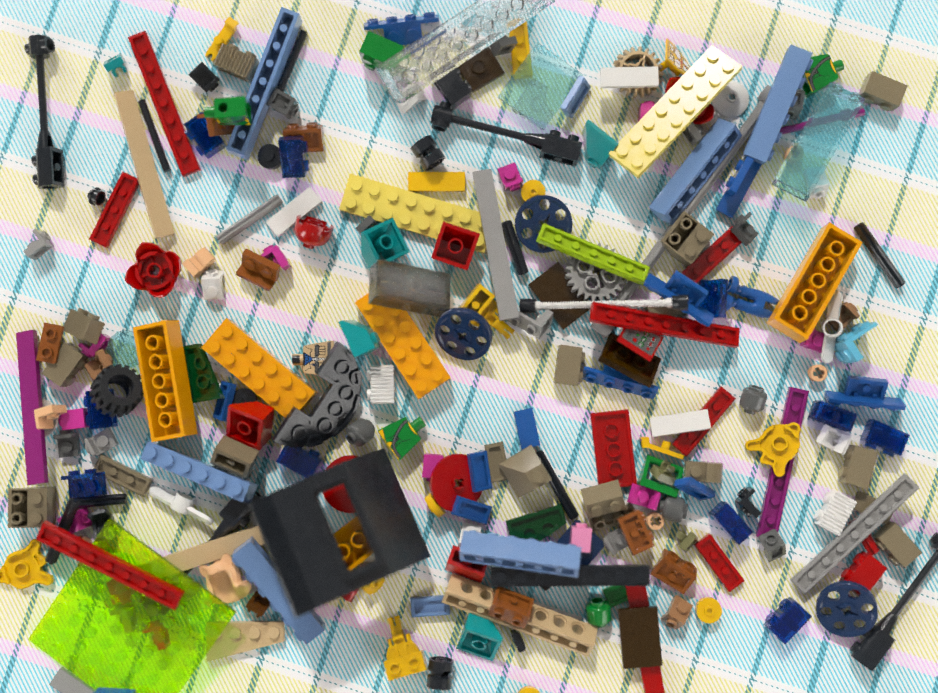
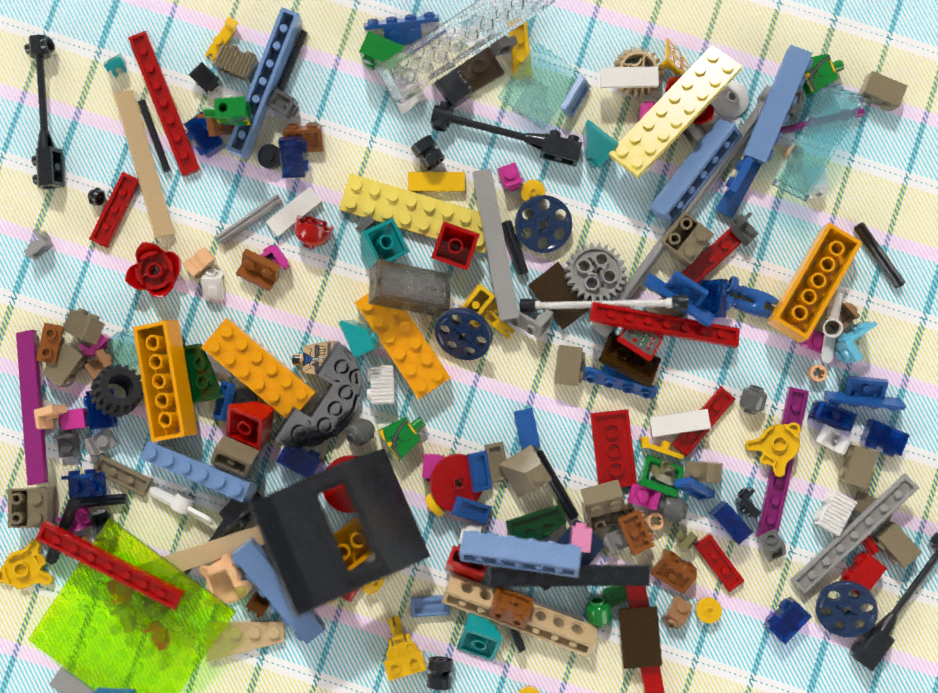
(593, 254): lime tile -> none

